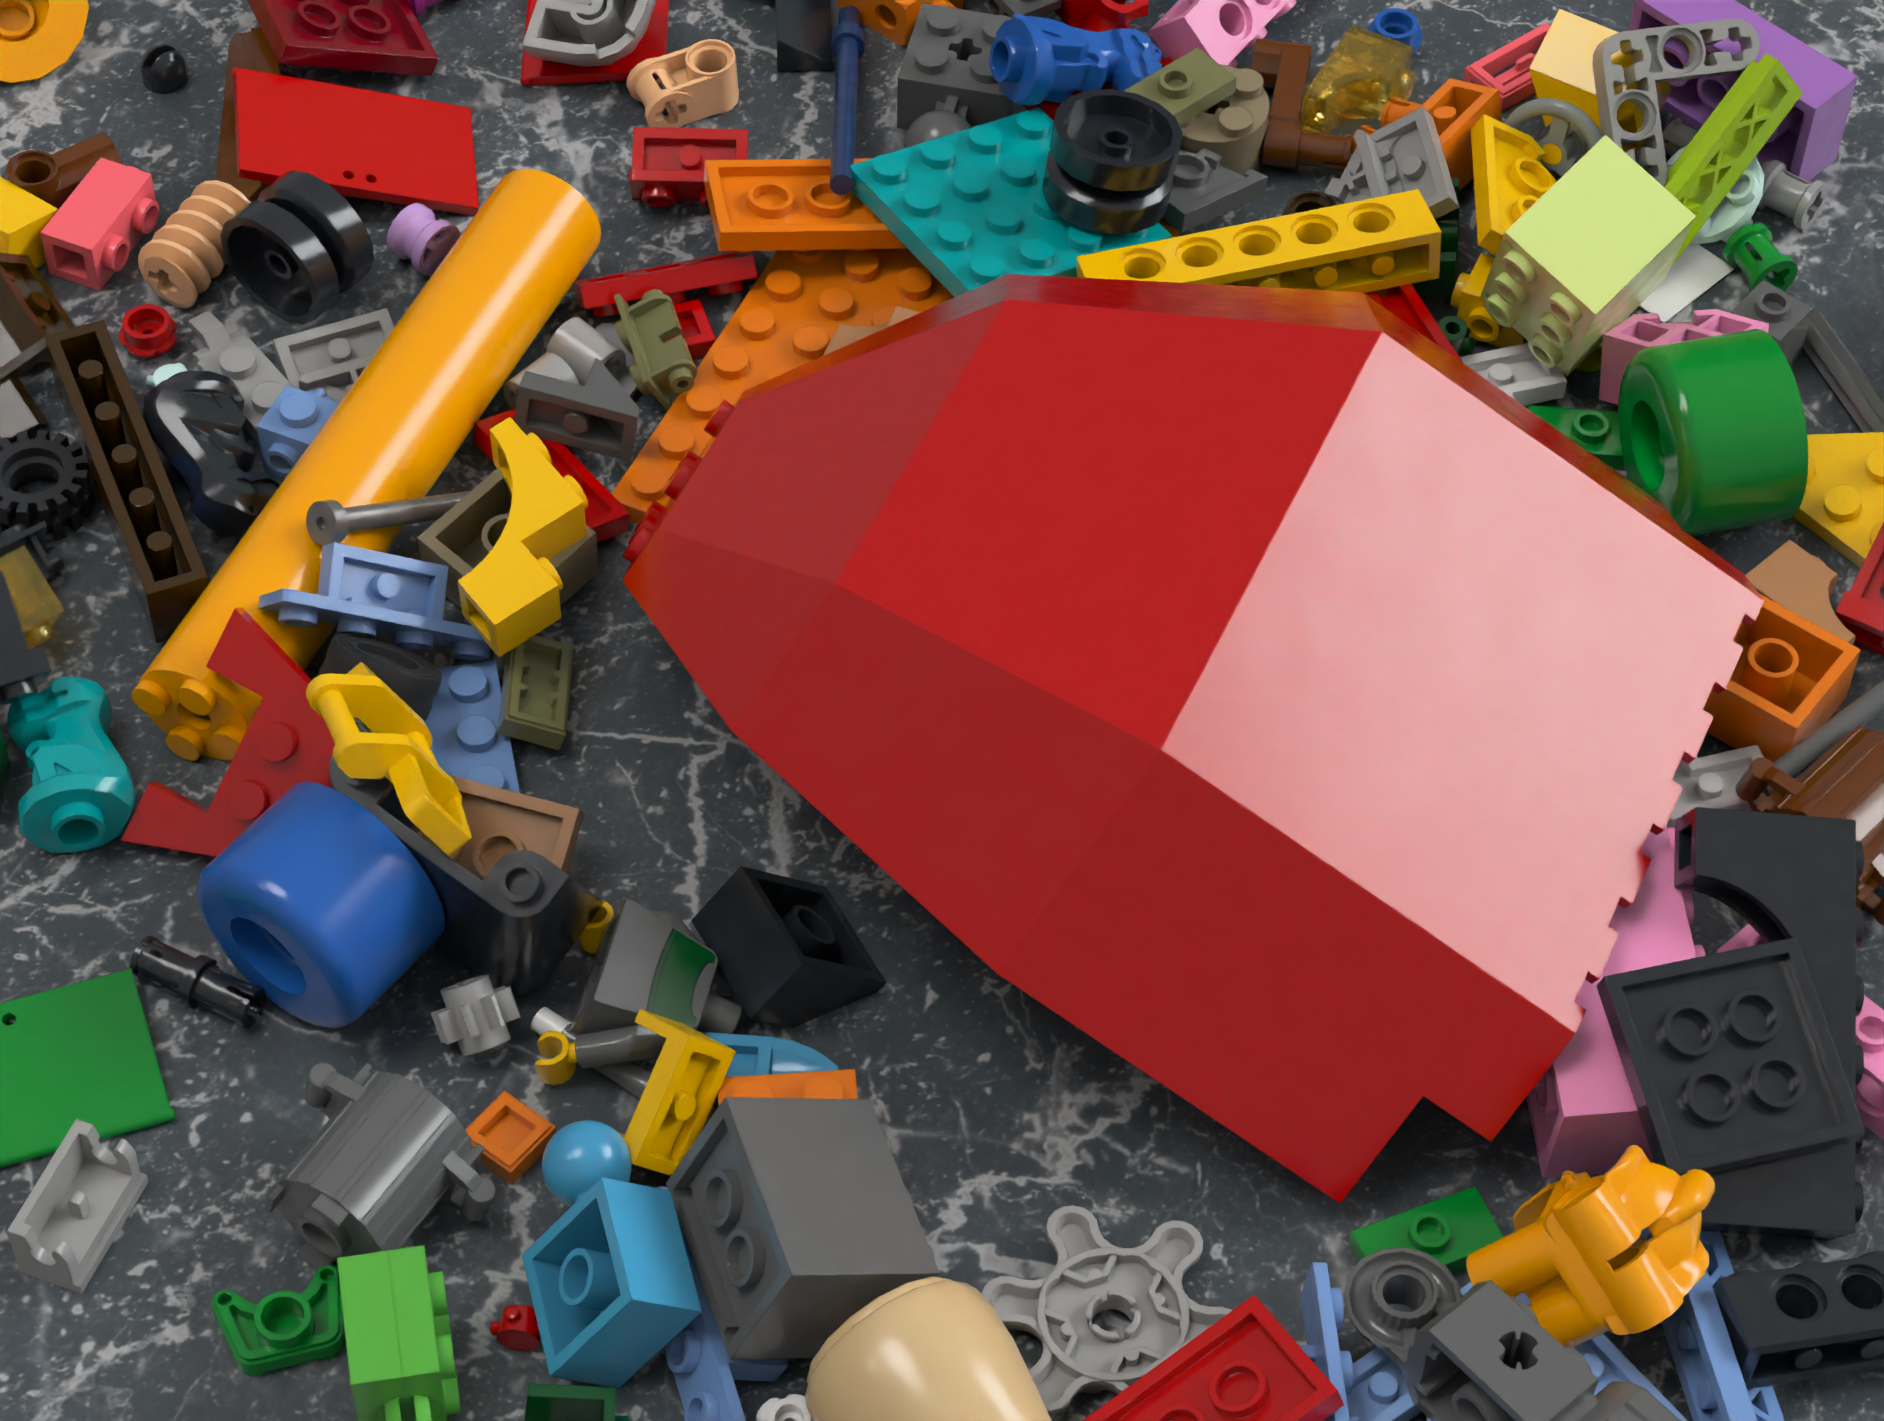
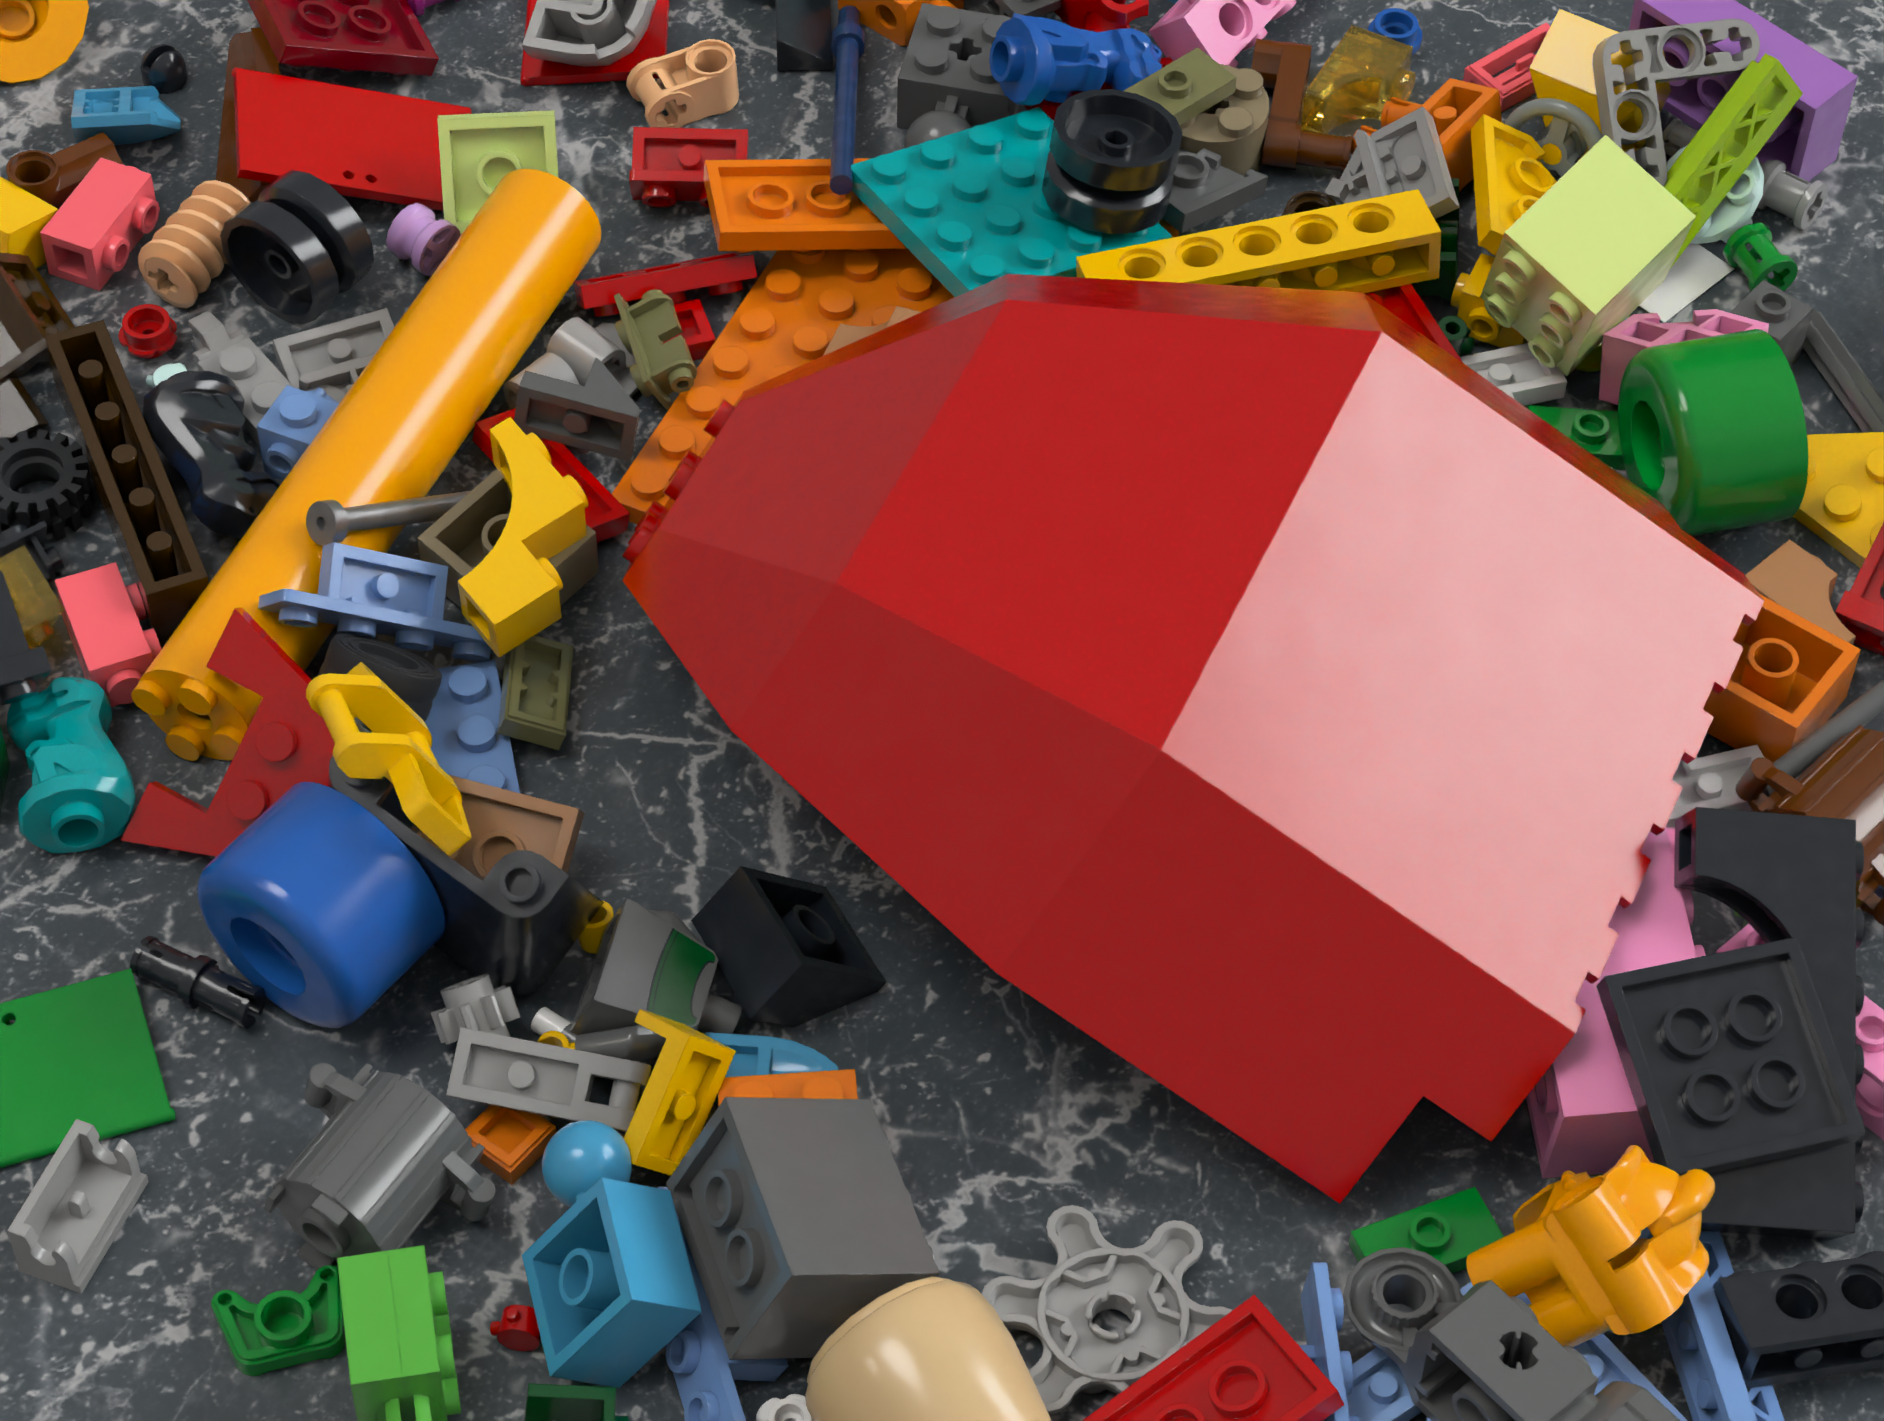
(106, 629): none -> coral brick
(123, 114): none -> dark azure slope
(486, 147): none -> yellowish green tile
(543, 1078): none -> light grey plate

